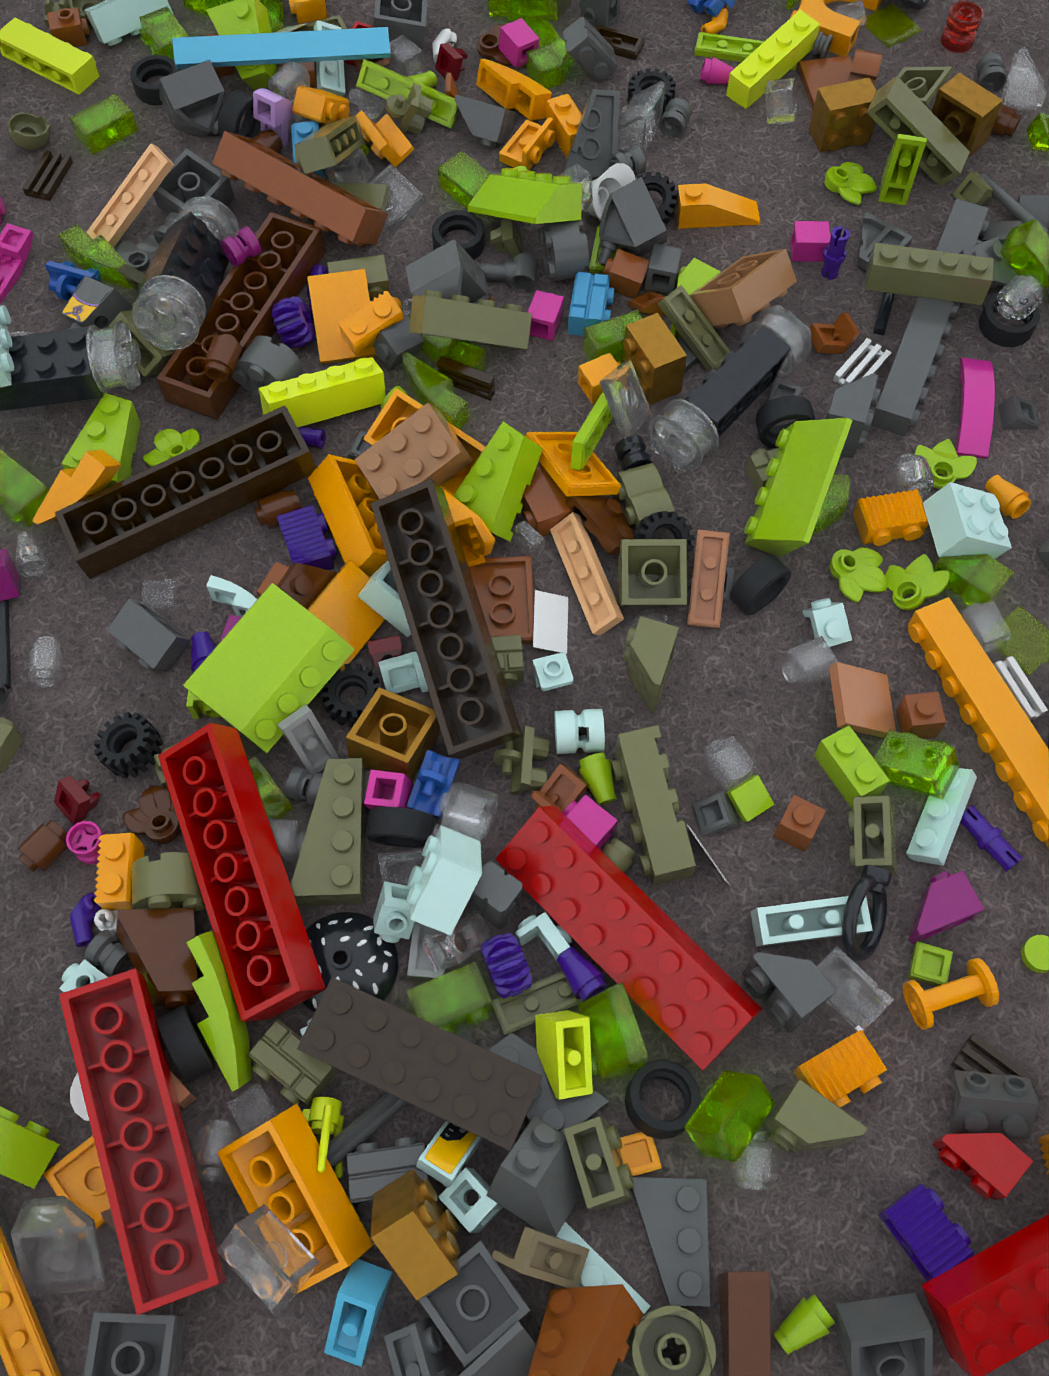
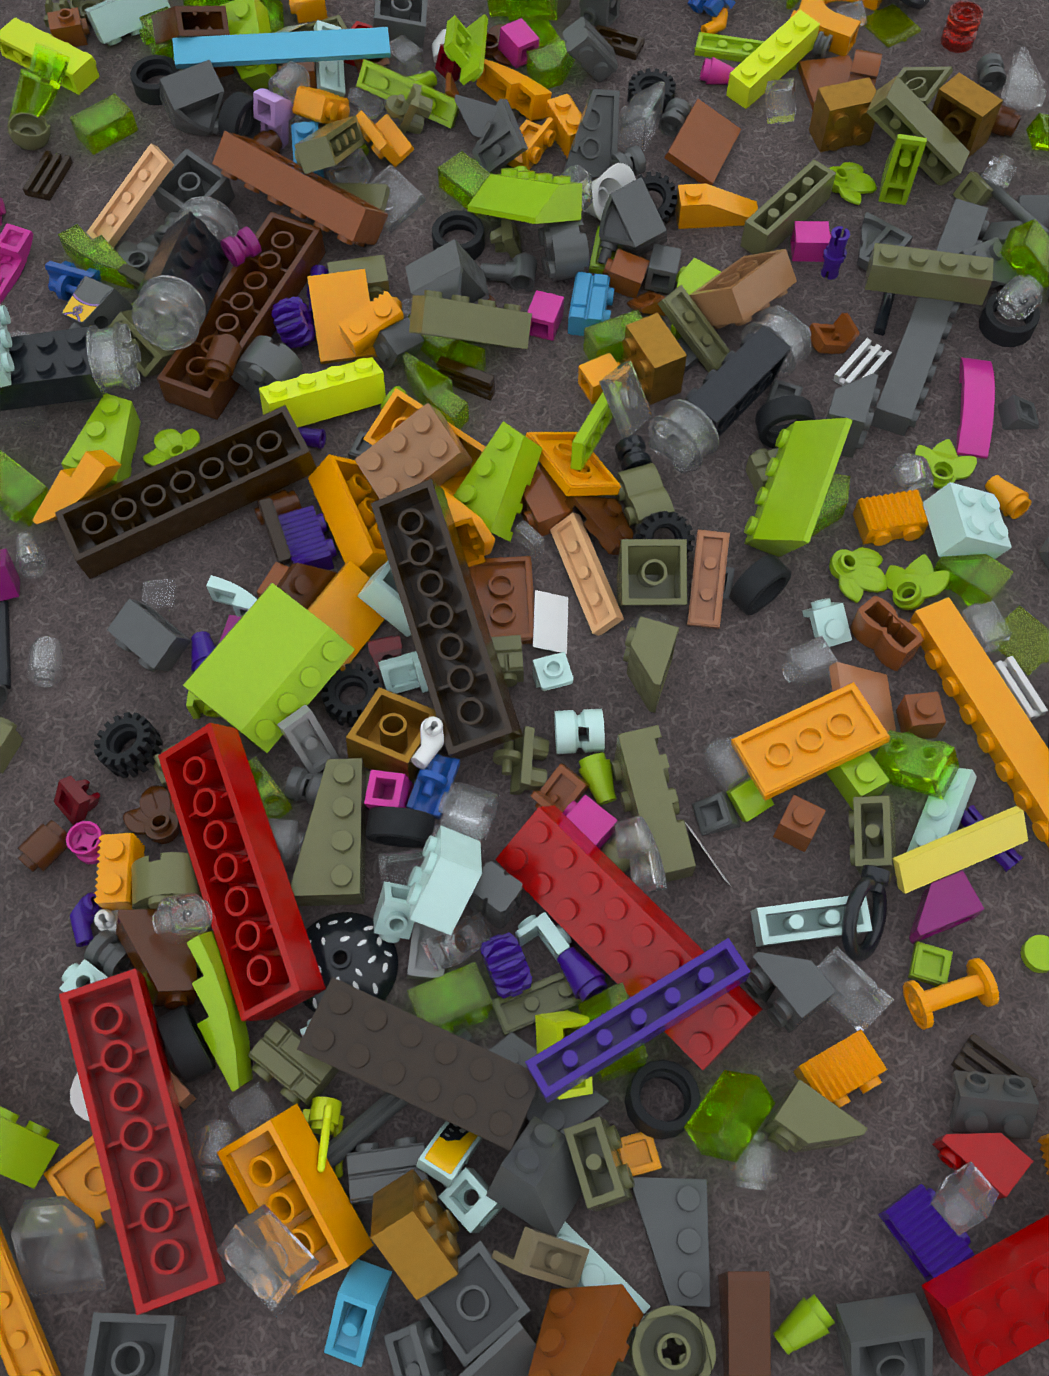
(41, 82): none -> clear neon green slope
(182, 917): none -> clear head
(189, 22): none -> reddish brown slope
(274, 531): none -> dark brown tile
(431, 742): none -> white arm
(467, 46): none -> lime bracket
(500, 140): none -> dark grey wing
(637, 1020): none -> dark purple brick
(639, 846): none -> clear slope
(702, 143): none -> dark orange tile
(792, 203): none -> olive brick
(809, 741): none -> light orange tile
(890, 637): none -> dark orange brick
(960, 849): none -> light yellow tile
(964, 1198): none -> clear brick
(1000, 170): none -> clear slope

